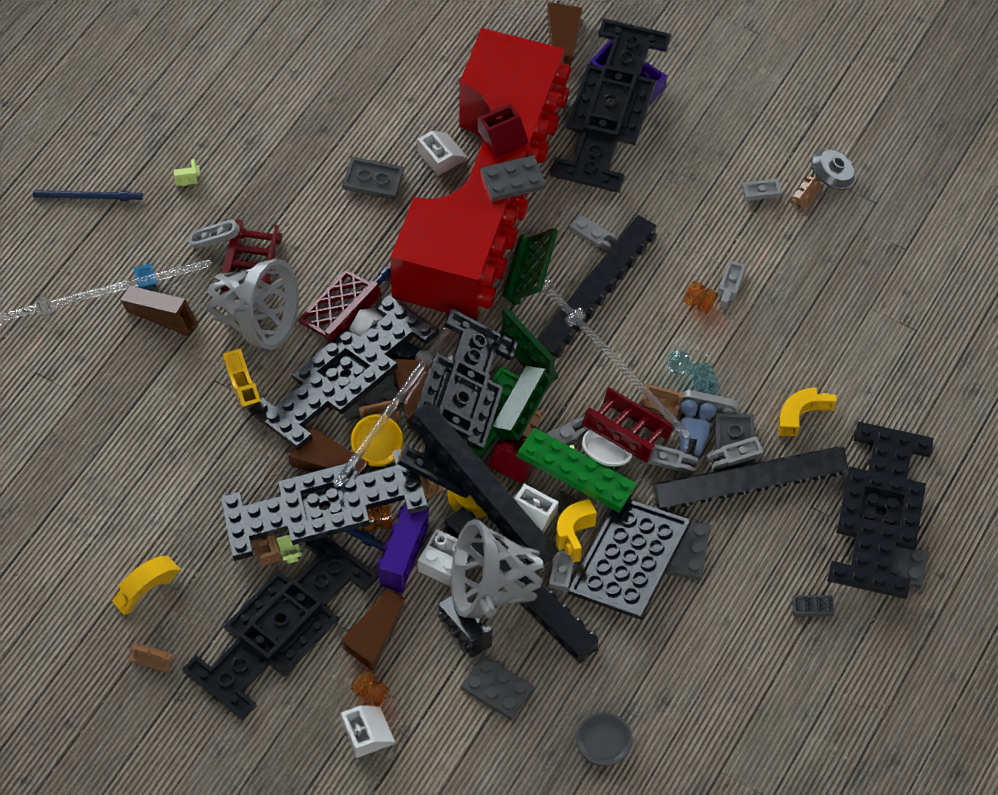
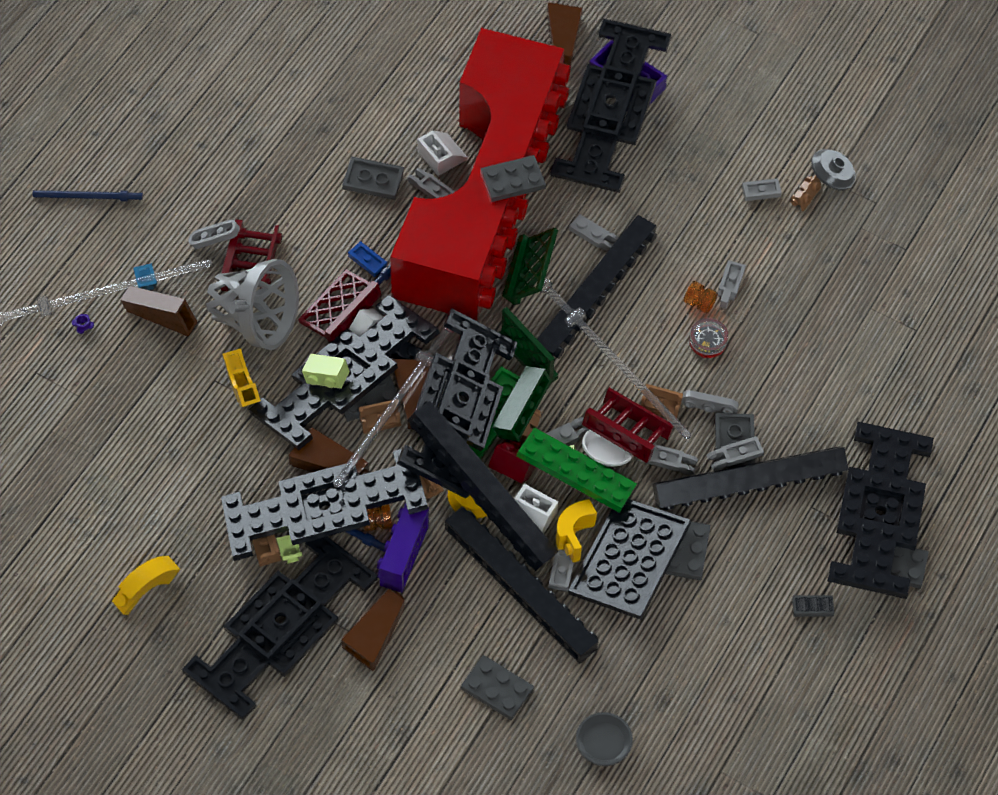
(82, 318): none -> dark purple plate
(151, 657): medium nougat hinge -> none
(187, 175): yellowish green bracket -> none
(325, 371): none -> yellowish green brick
(366, 729): white slope -> none
(367, 259): none -> blue plate
(368, 687): clear orange wheel -> none
(382, 447): yellow piece -> none
(429, 184): none -> light grey hinge
(438, 557): white slope -> none
(469, 631): black wedge -> none
(493, 577): light grey piece -> none
(502, 130): dark red slope -> none
(564, 501): clear smoke plate -> none
(698, 427): sand blue piece -> none
(703, 373): clear light blue beam -> none
(708, 338): none -> clear piece
(798, 404): yellow arch -> none

